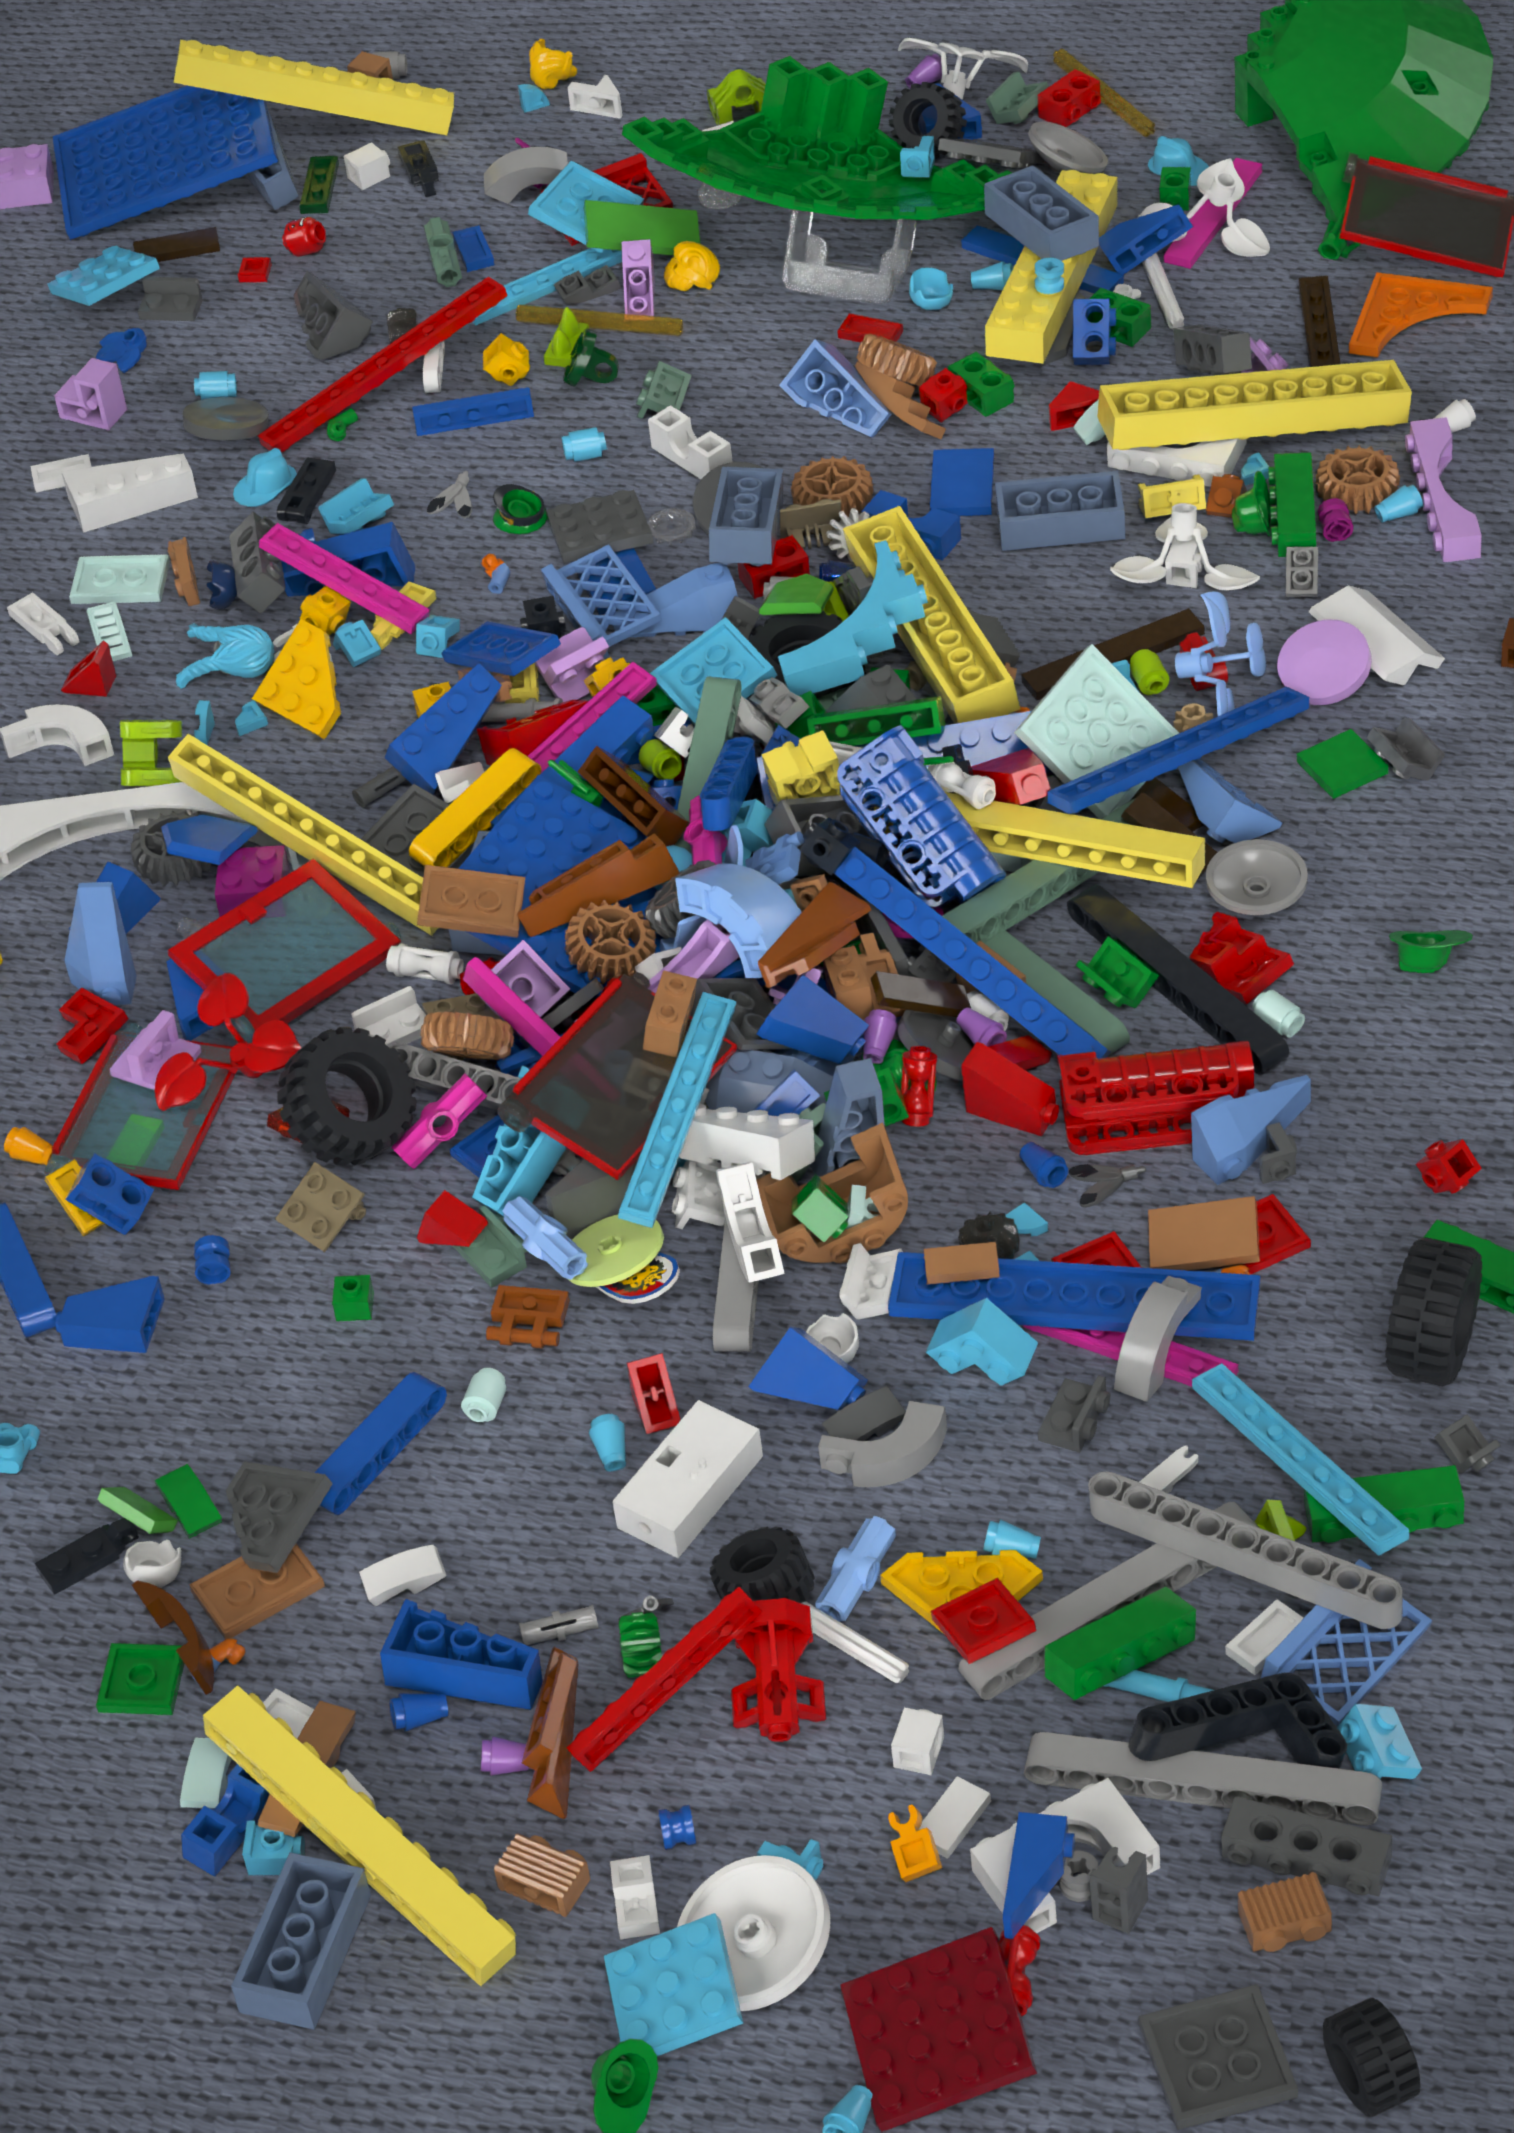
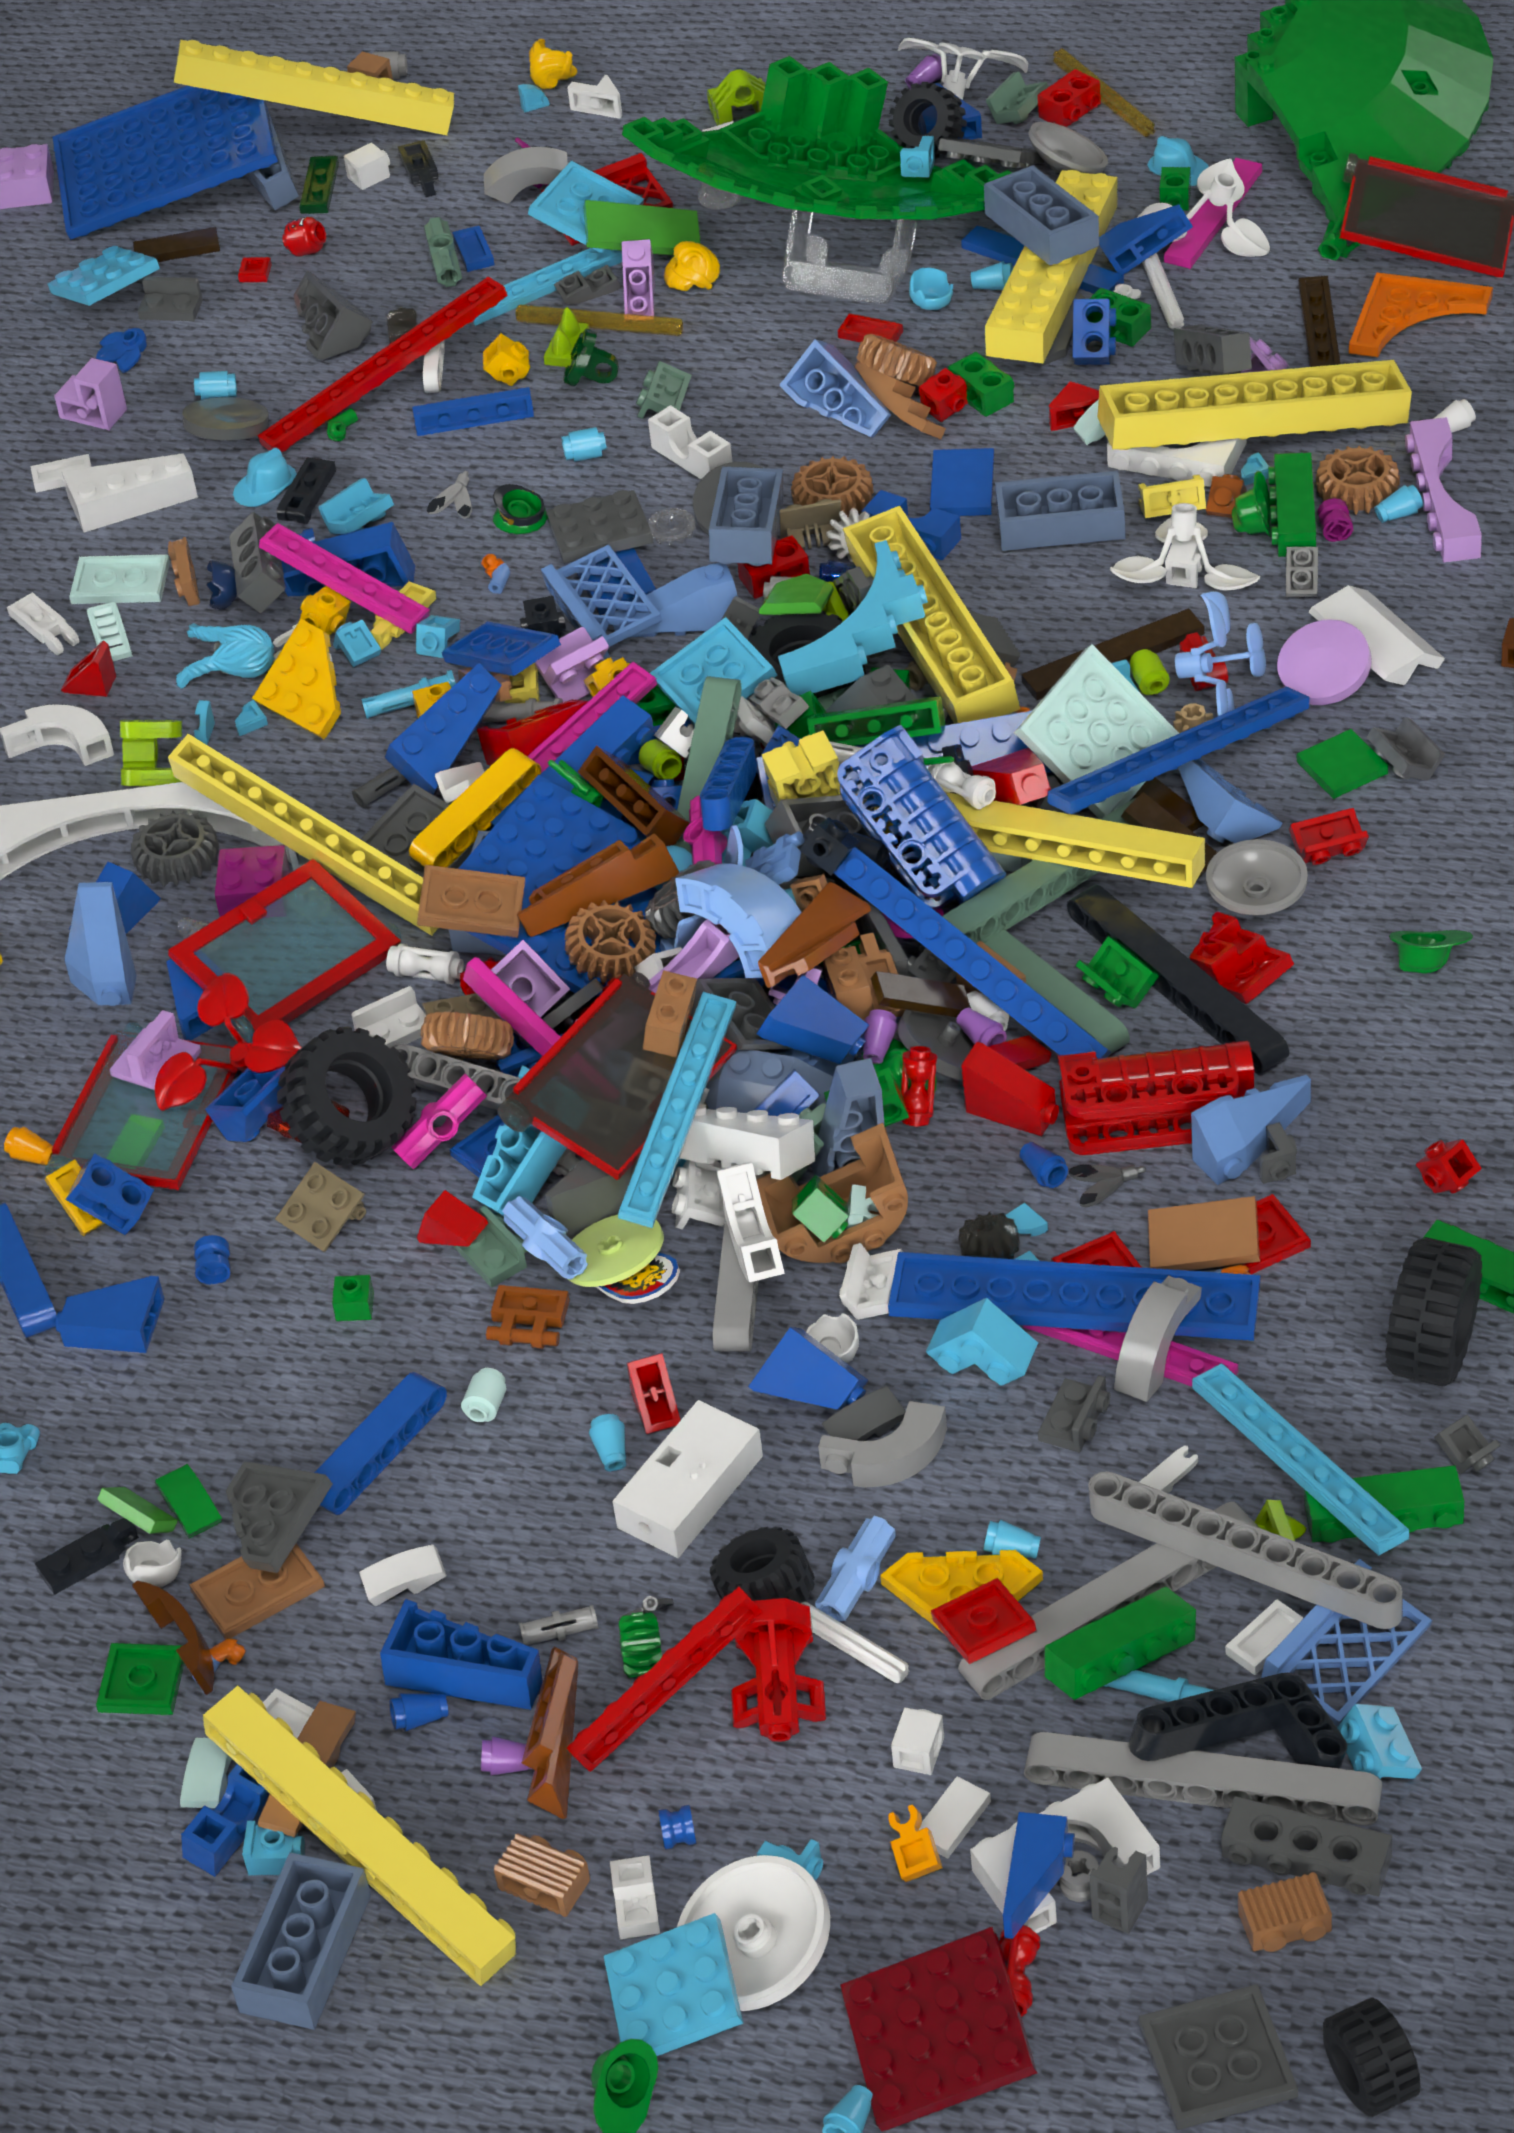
(94, 1023): red plate -> none
(206, 838): blue tile -> none
(246, 1104): none -> blue slope
(401, 697): none -> medium azure pin
(961, 1263): medium nougat tile -> none
(1049, 275): medium azure wheel -> none
(1279, 1013): light aqua brick -> none
(1328, 836): none -> red bracket

